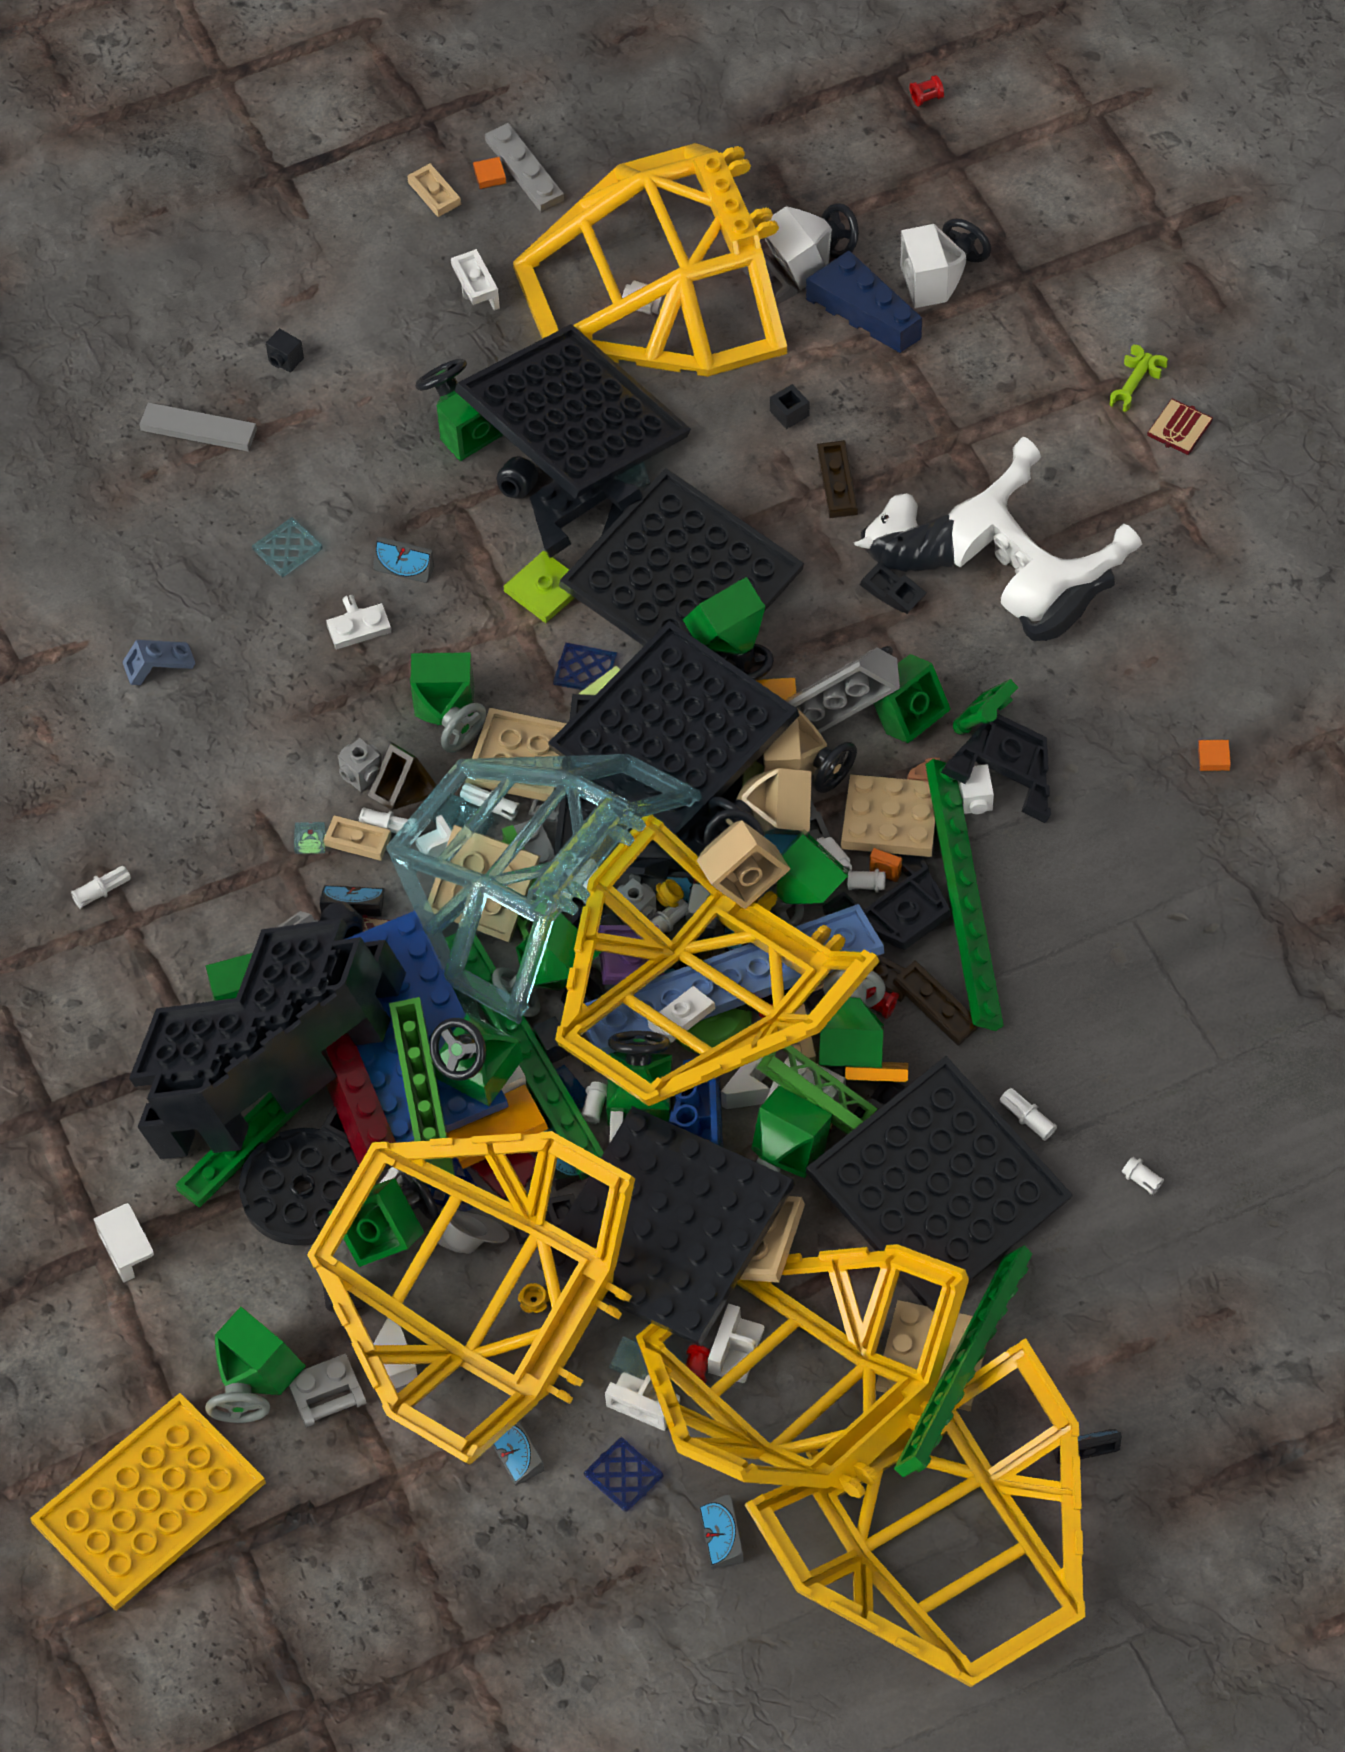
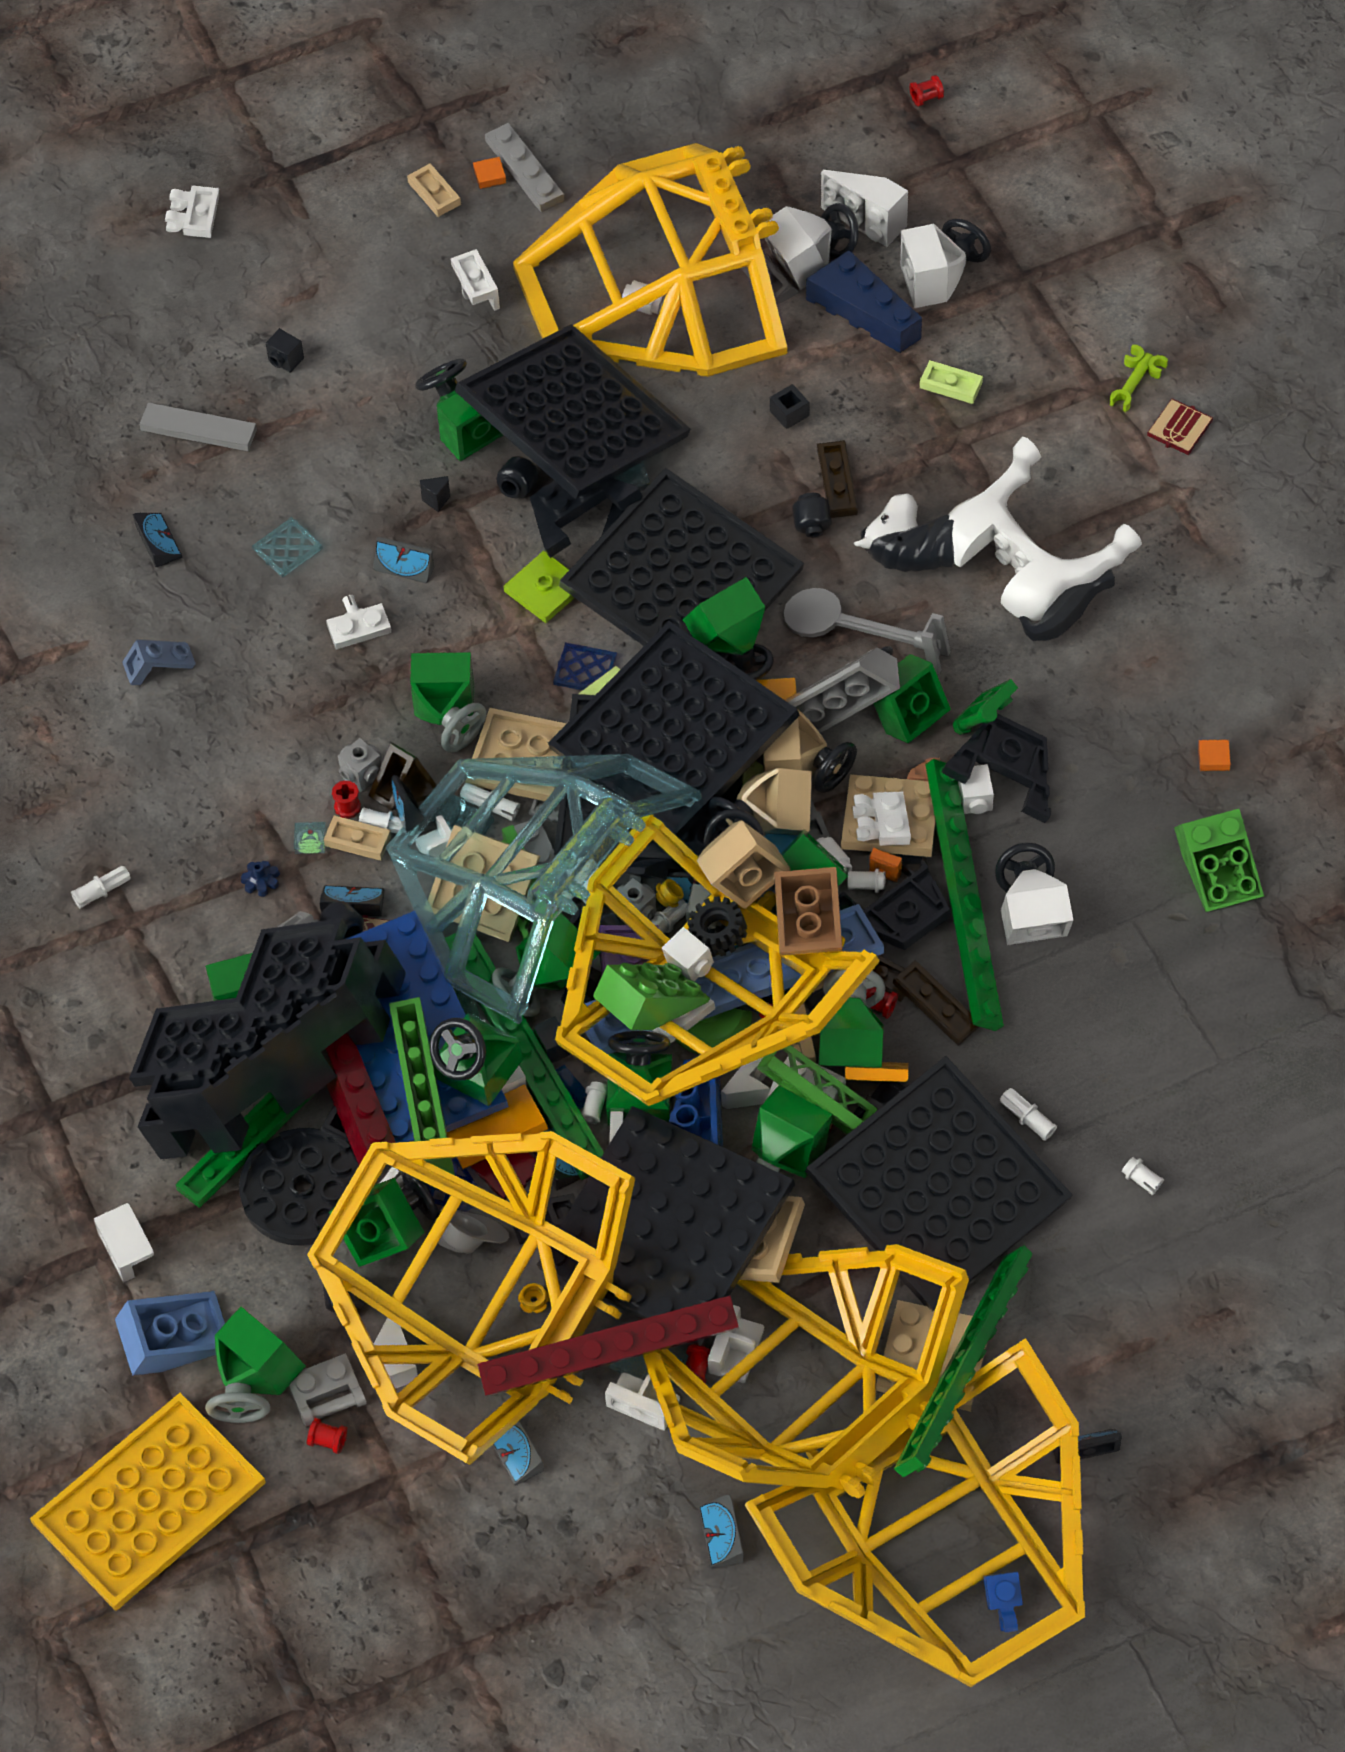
(157, 538): none -> slope
(169, 1331): none -> medium blue slope
(200, 213): none -> white plate
(259, 877): none -> dark blue plant
(327, 1435): none -> red bush
(346, 799): none -> red bush
(405, 805): none -> black slope
(435, 492): none -> black slope
(607, 1490): clear blue window -> none
(608, 1346): none -> dark red brick
(648, 994): none -> bright green slope
(688, 954): none -> white brick
(718, 911): none -> black tyre
(808, 911): none -> medium nougat slope
(811, 514): none -> black head
(819, 611): none -> light grey piece
(875, 201): none -> white slope
(890, 816): none -> white plate
(891, 589): black slope -> none
(951, 382): none -> yellowish green plate
(1004, 1593): none -> blue plate
(1036, 902): none -> white piece
(1219, 860): none -> bright green slope

